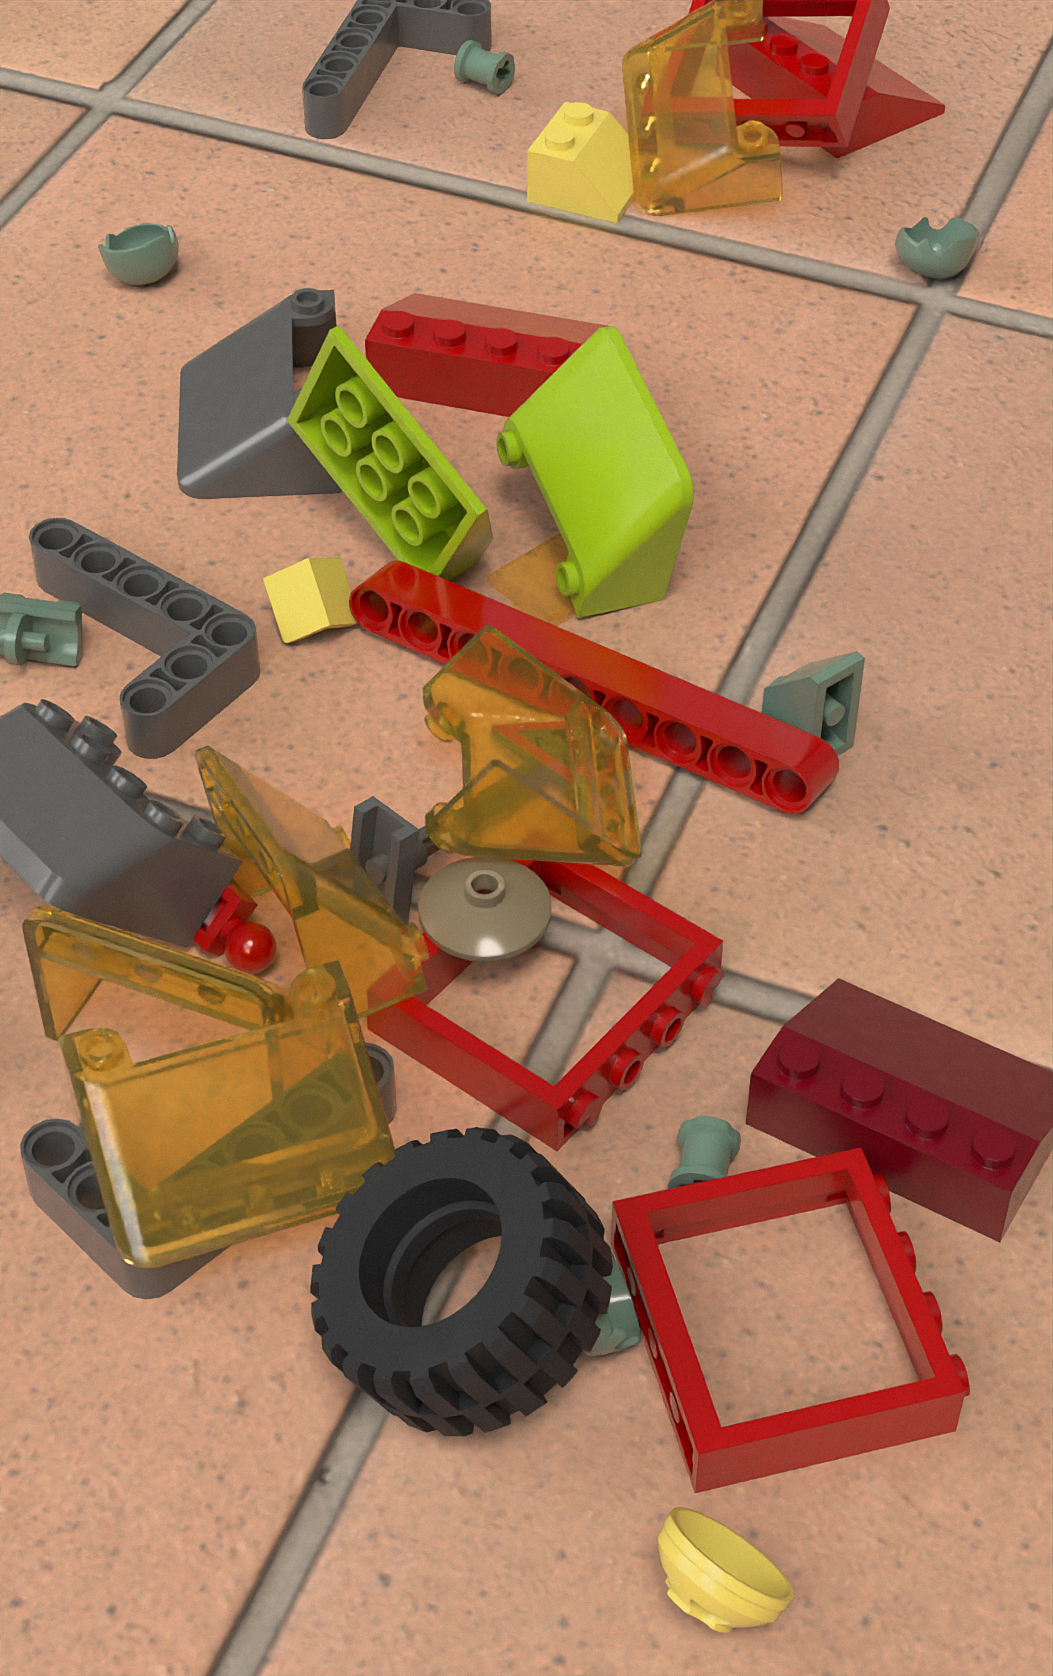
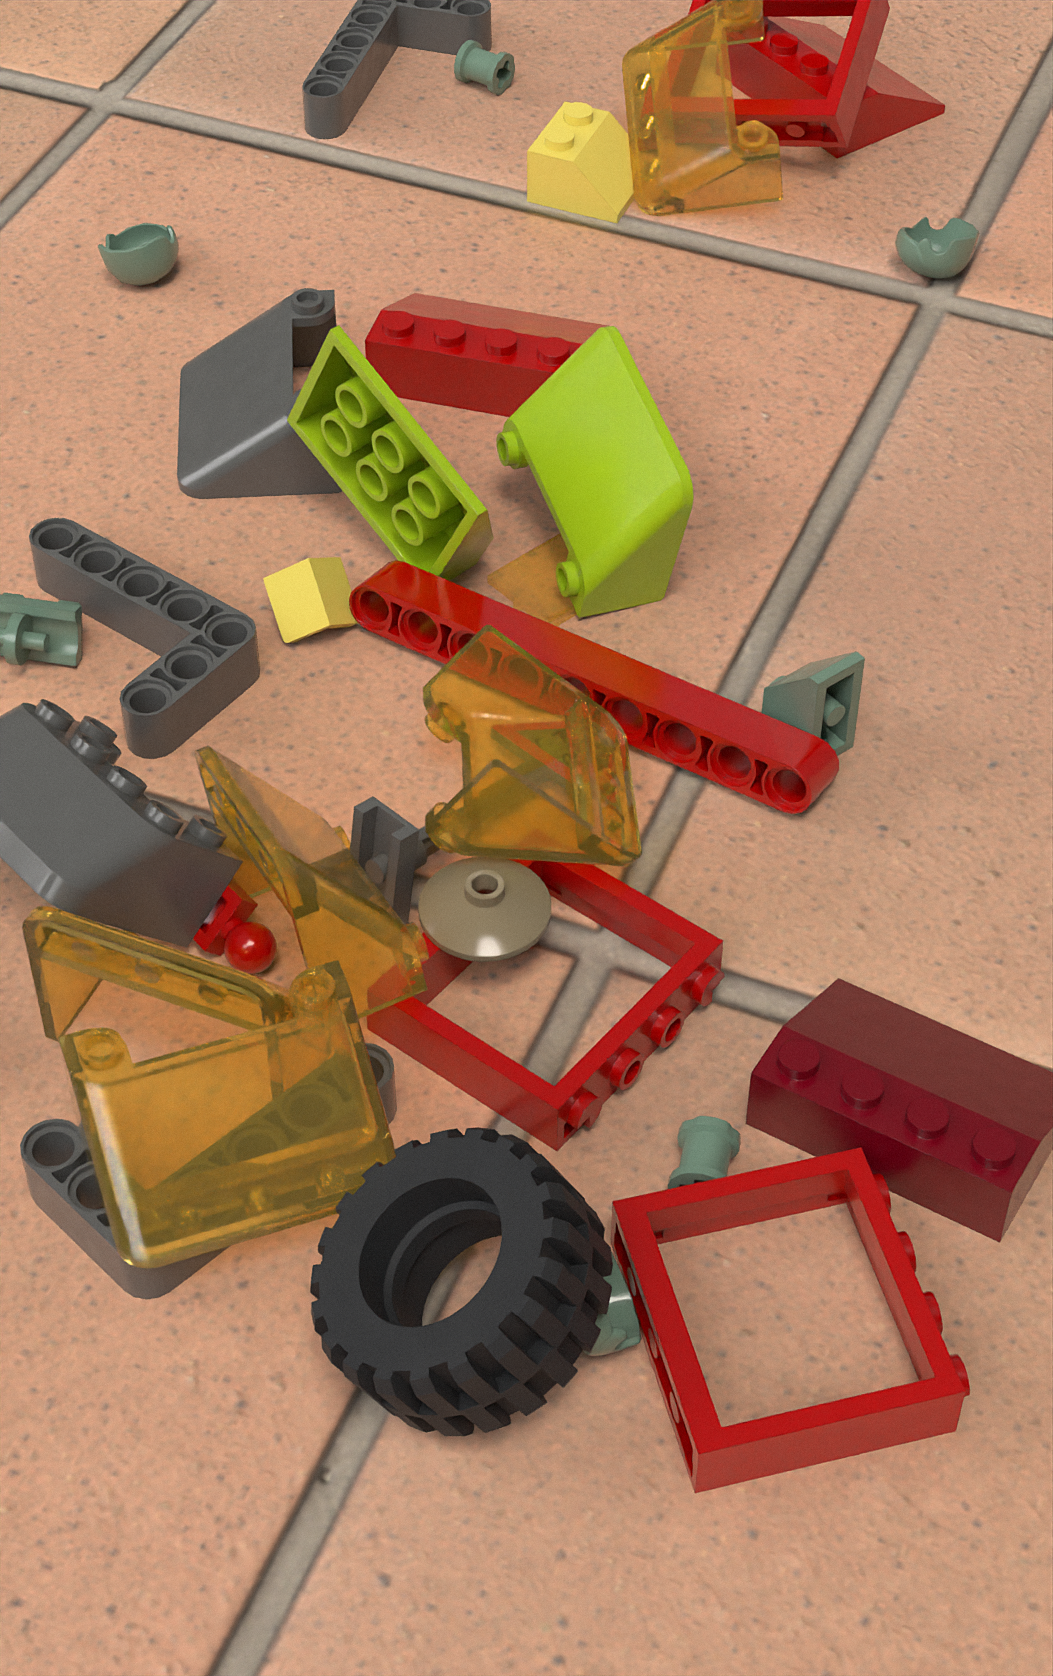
(719, 1573): light yellow piece -> none

